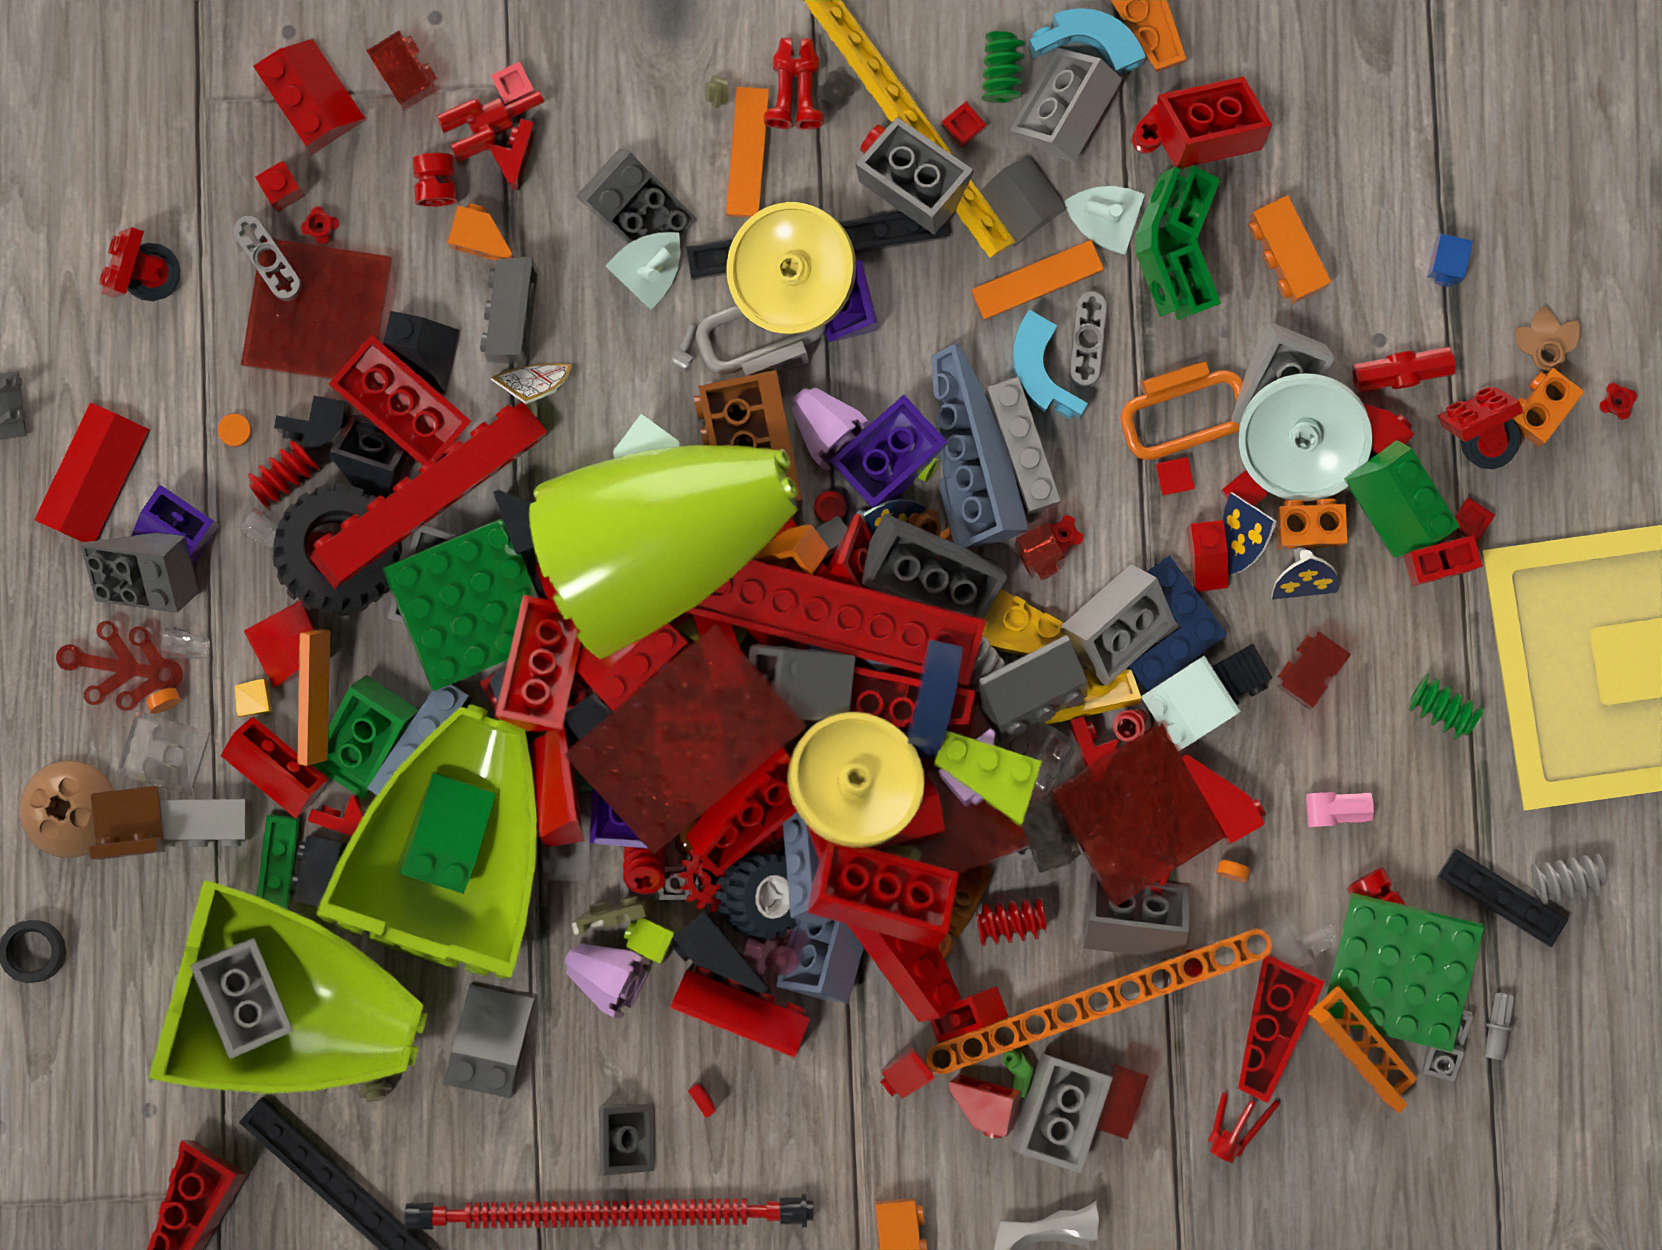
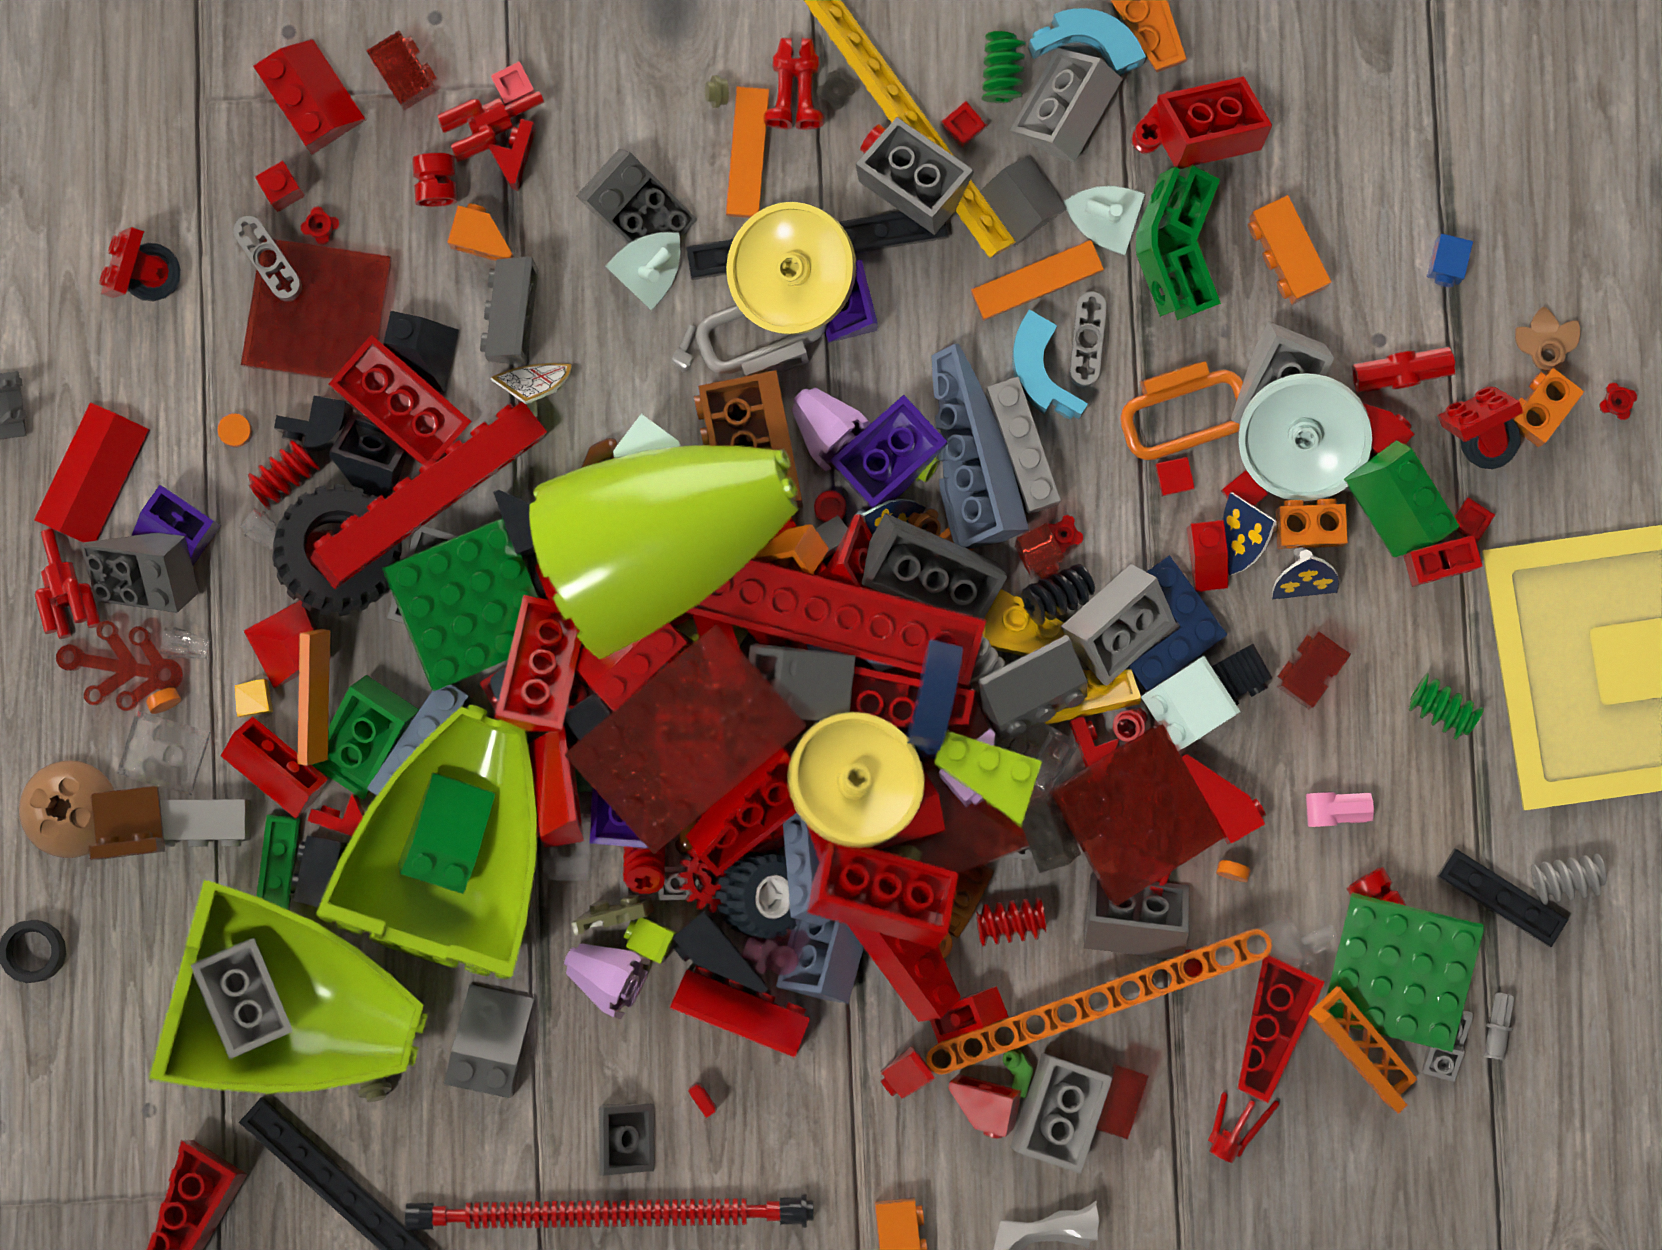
(63, 591): none -> red plant
(600, 451): none -> reddish brown arm
(1058, 593): none -> black piece

